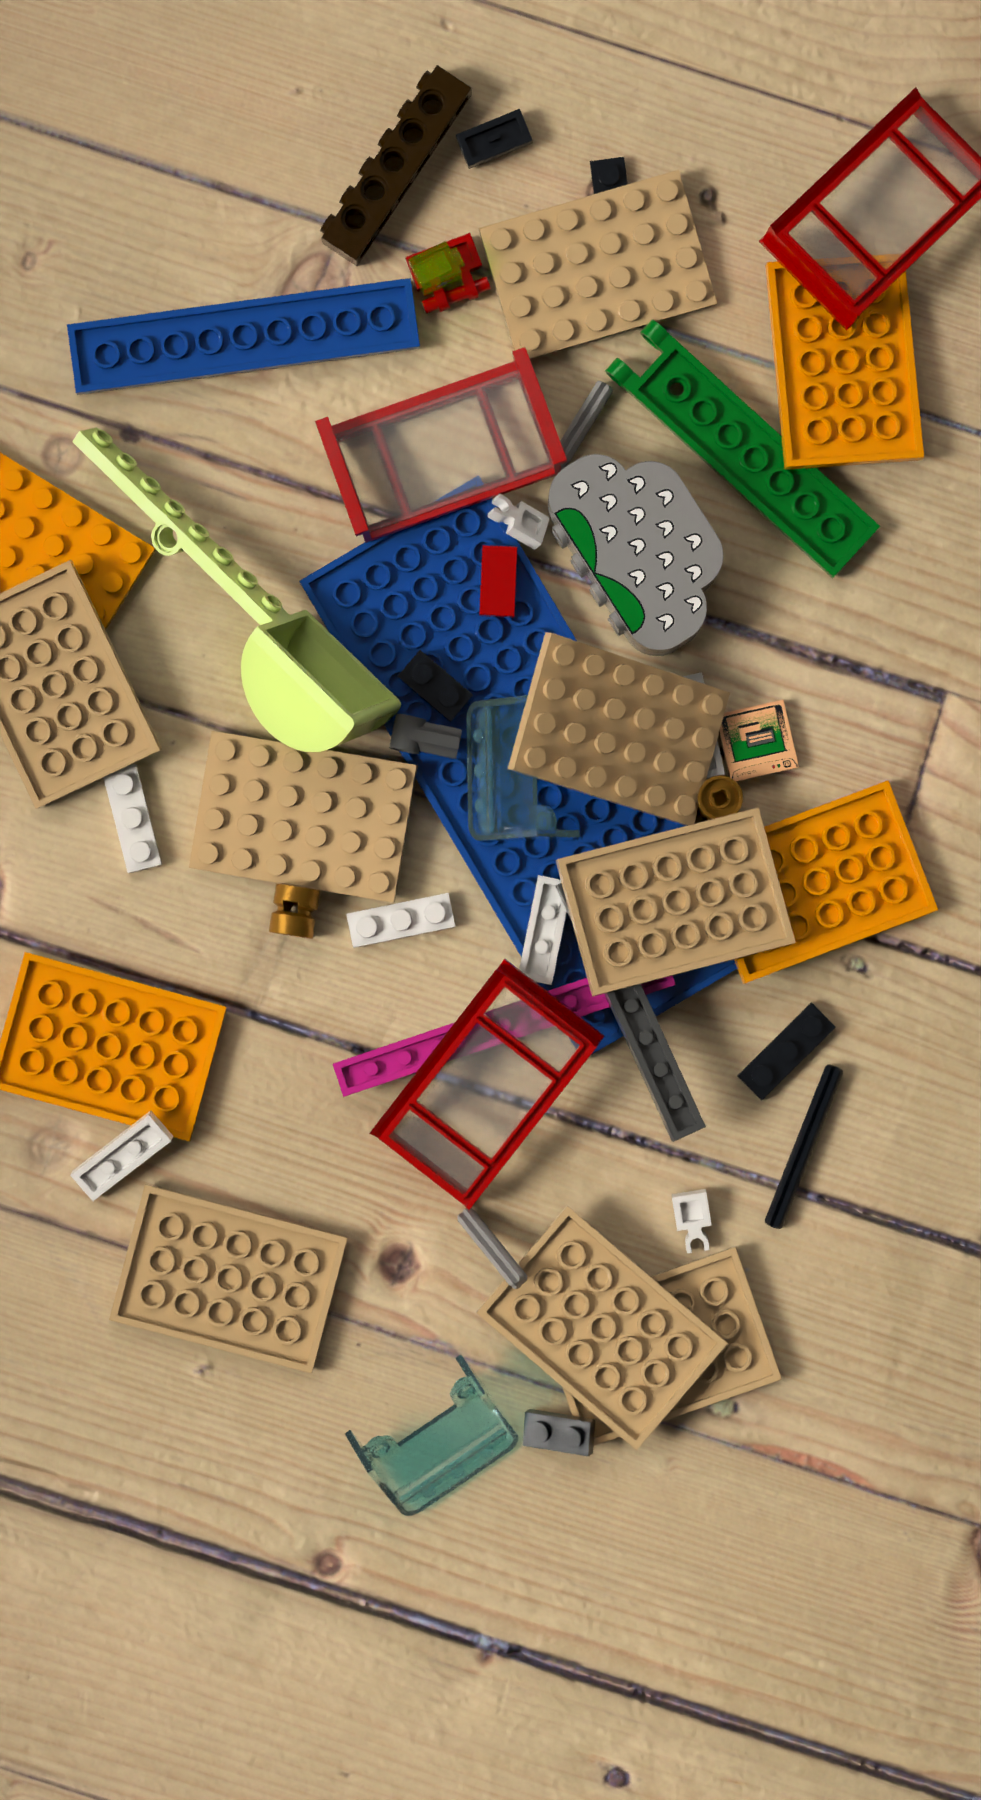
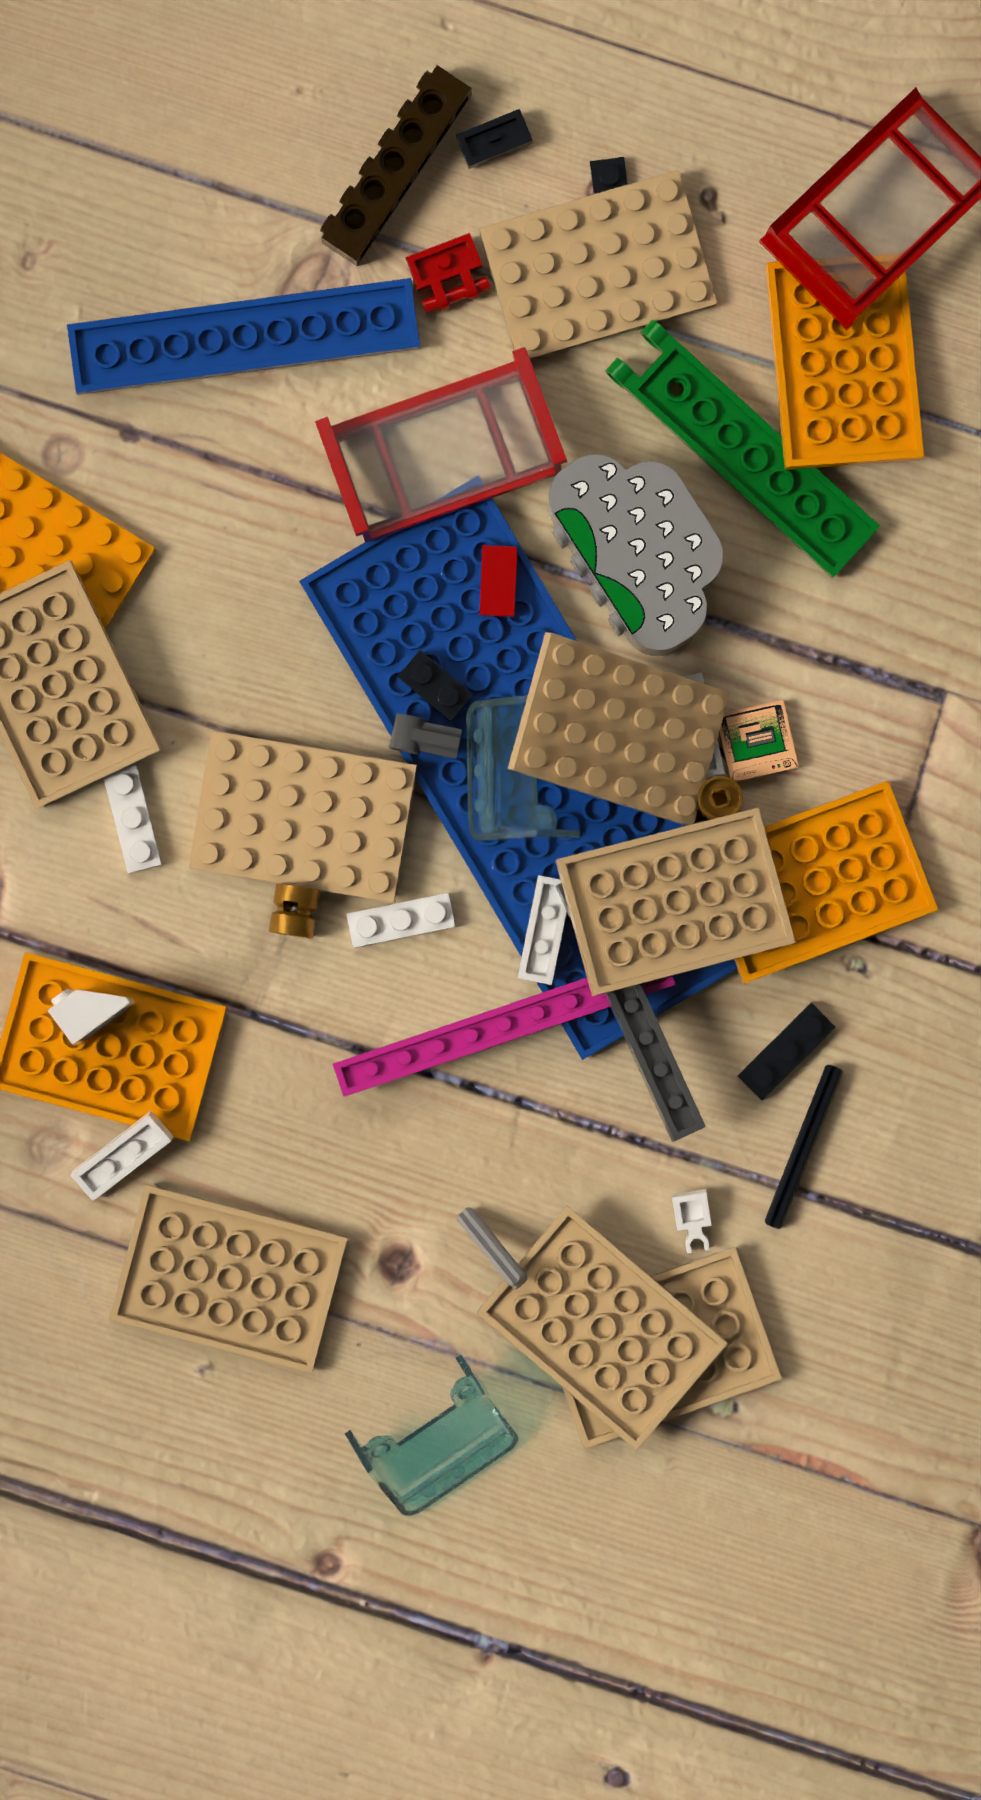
(86, 1012): none -> white slope
(292, 667): yellowish green plate -> none
(436, 267): clear neon green brick -> none
(487, 1083): piece -> none
(522, 520): white plate -> none
(559, 1432): plate -> none
(584, 419): light grey axle -> none

